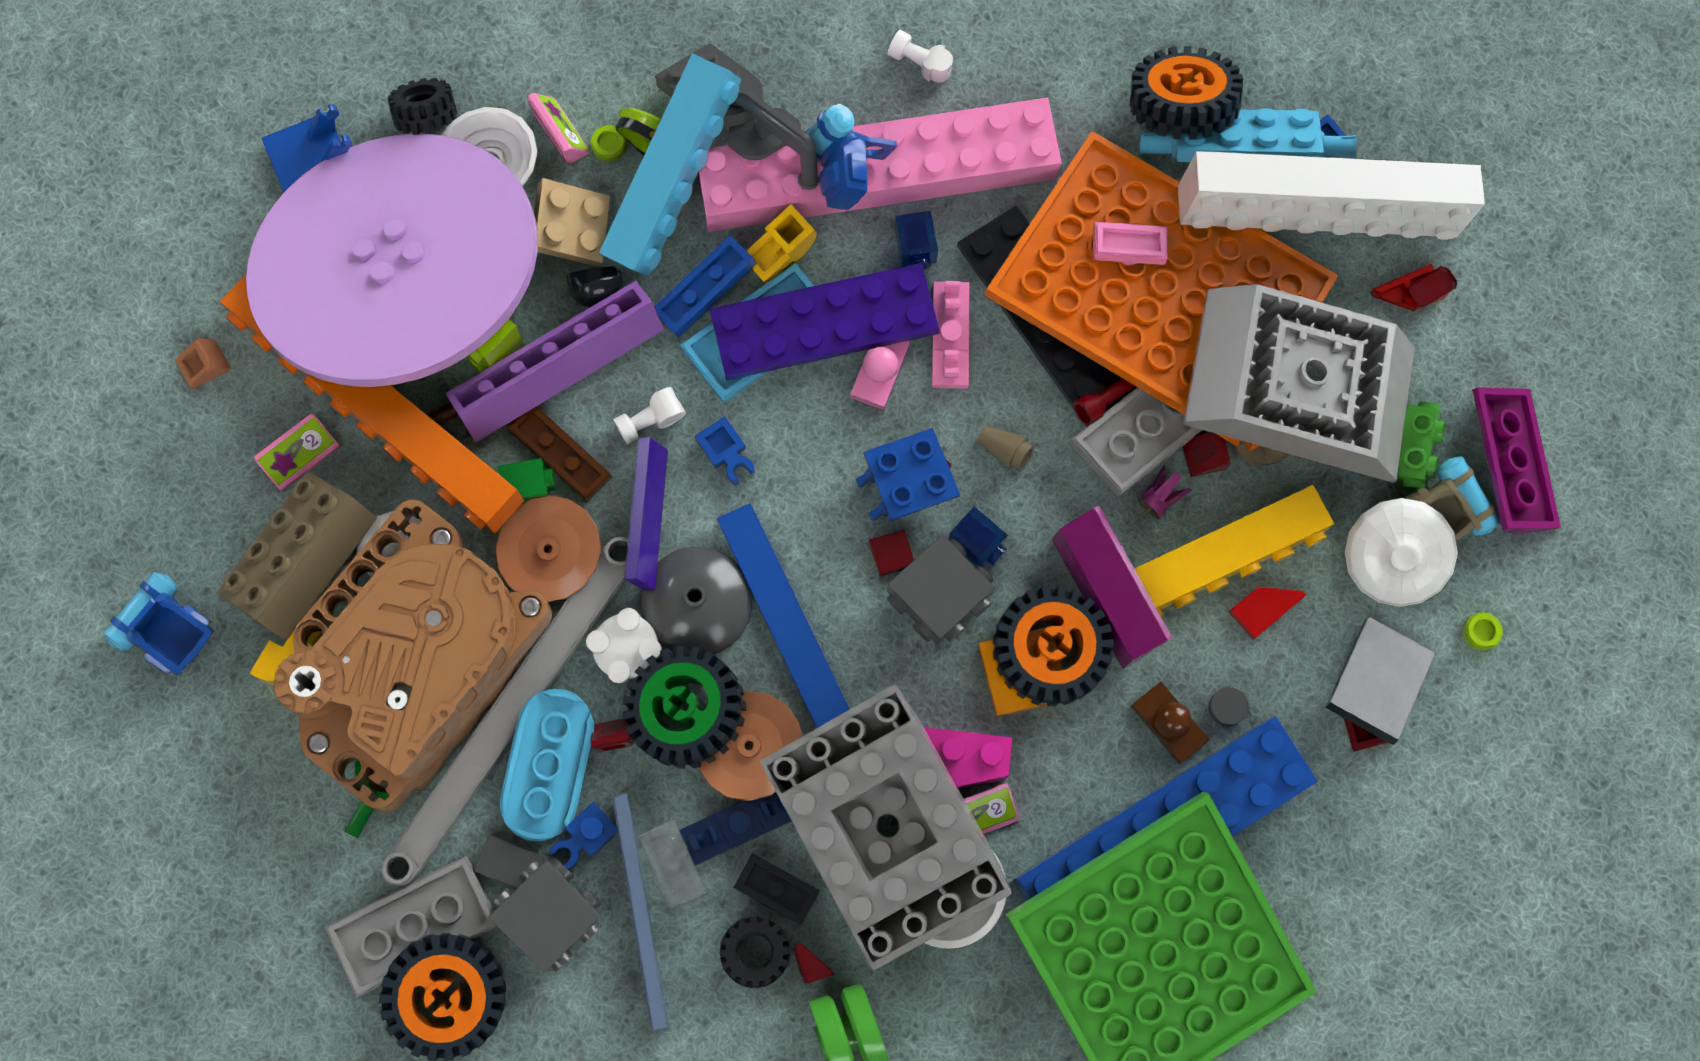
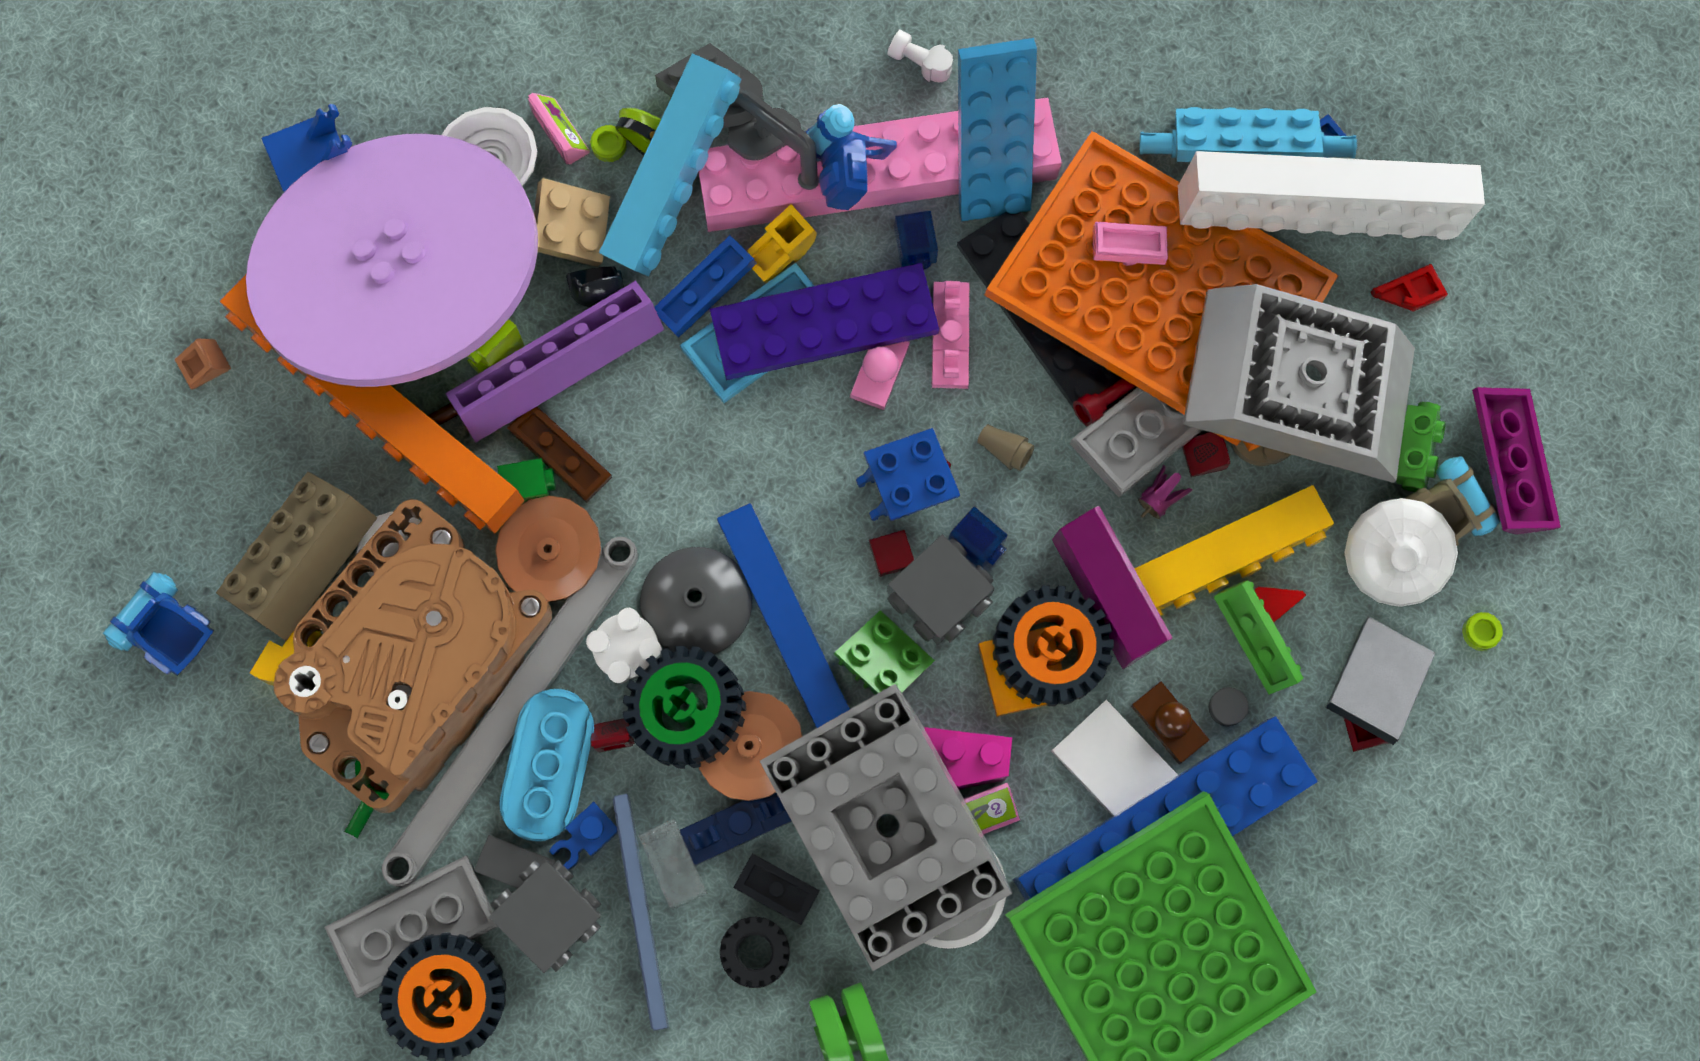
(296, 452): slope -> none
(422, 106): black tyre -> none
(646, 514): dark purple tile -> none
(663, 412): white leg -> none
(723, 446): blue plate -> none
(810, 966): dark red slope -> none
(883, 655): none -> bright green hinge
(996, 128): none -> dark azure plate
(1112, 760): none -> white tile
(1186, 92): black wheel -> none
(1258, 637): none -> bright green plate
(1432, 286): dark red piece -> none

